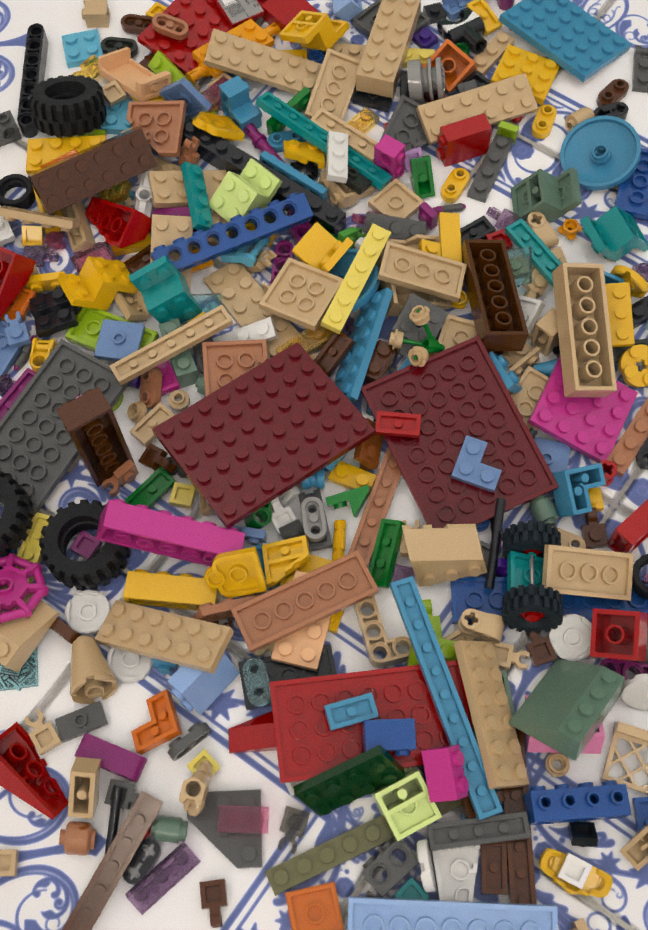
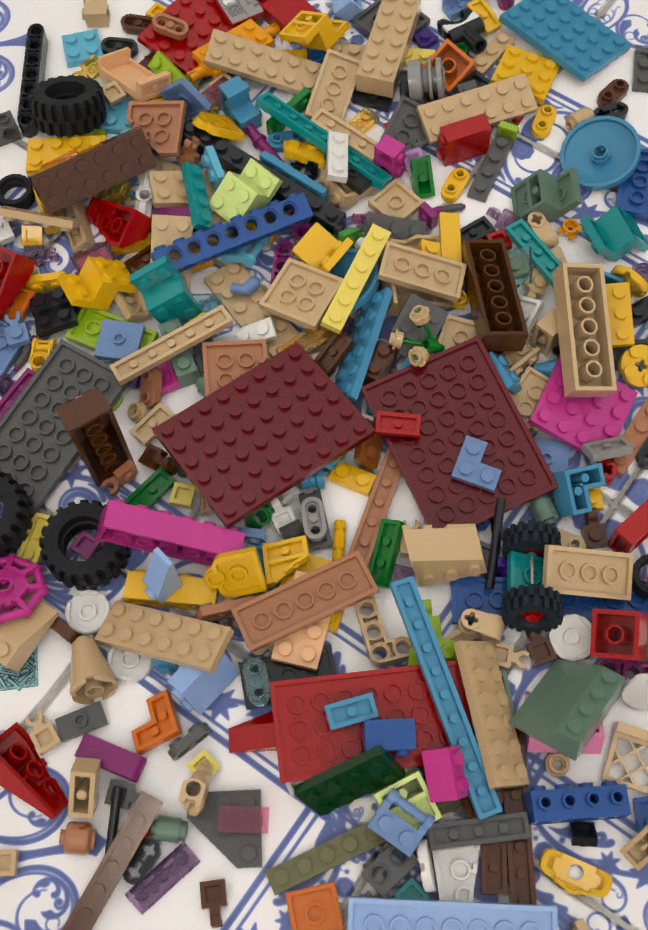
(54, 237): clear pink plate -> none
(161, 577): none -> light blue slope
(178, 405): tan plate -> none
(213, 166): none -> medium azure plate
(246, 288): none -> medium blue arm
(262, 261): tan plate -> none
(294, 825): clear smoke plate -> none
(356, 497): green slope -> none
(396, 829): none -> medium blue plate
(435, 12): black plate -> none
(574, 870): white plate -> none
(607, 448): none -> light grey plate

